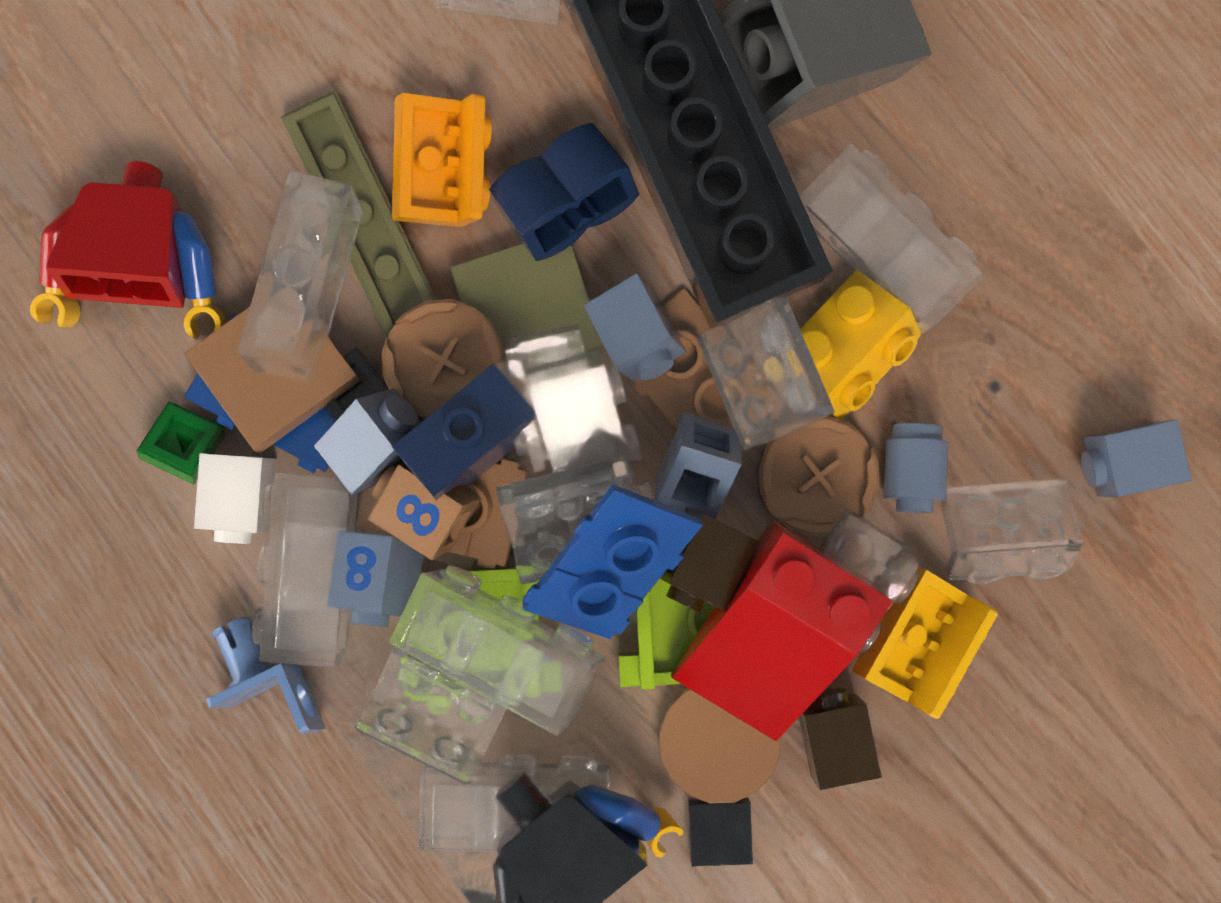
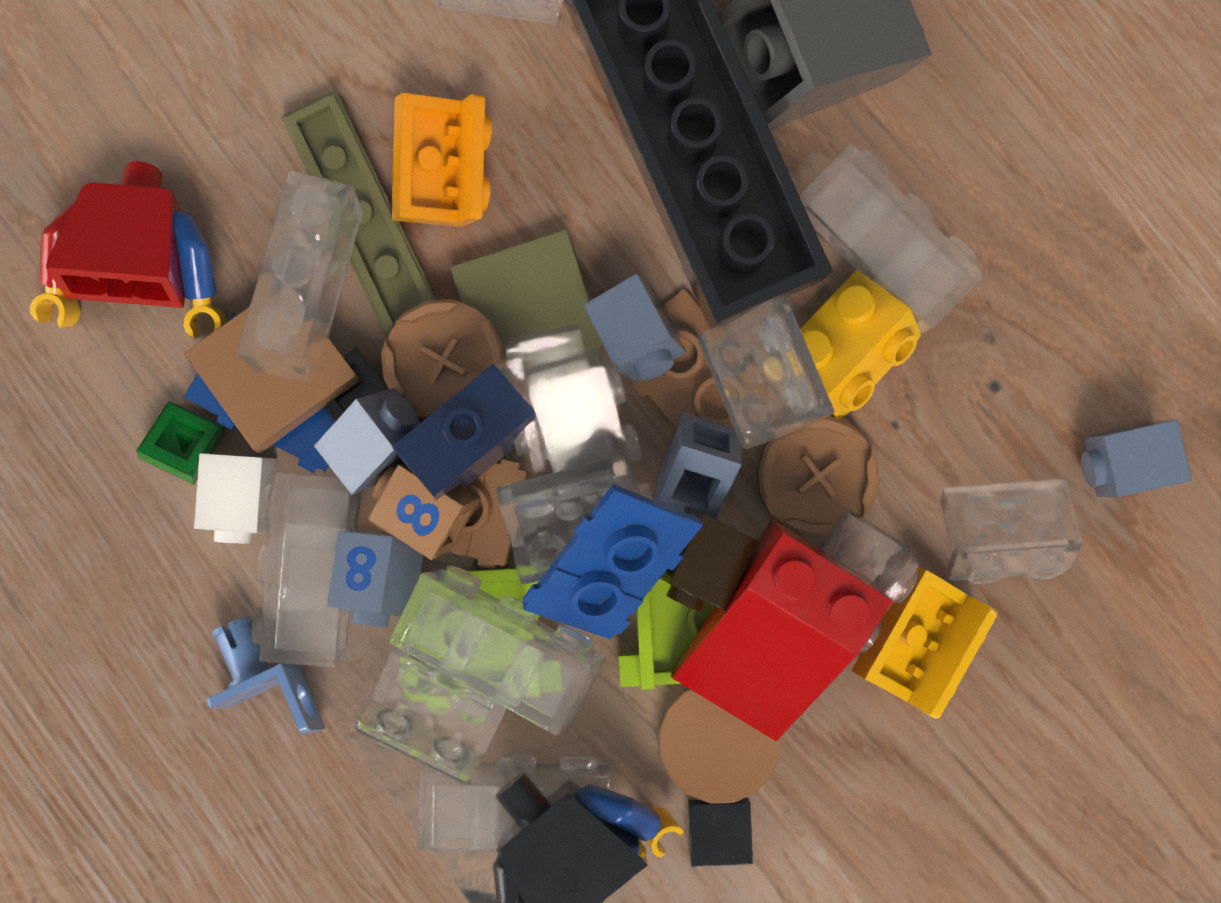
(564, 191): dark blue brick -> none
(839, 740): dark brown brick -> none
(916, 467): sand blue brick -> none

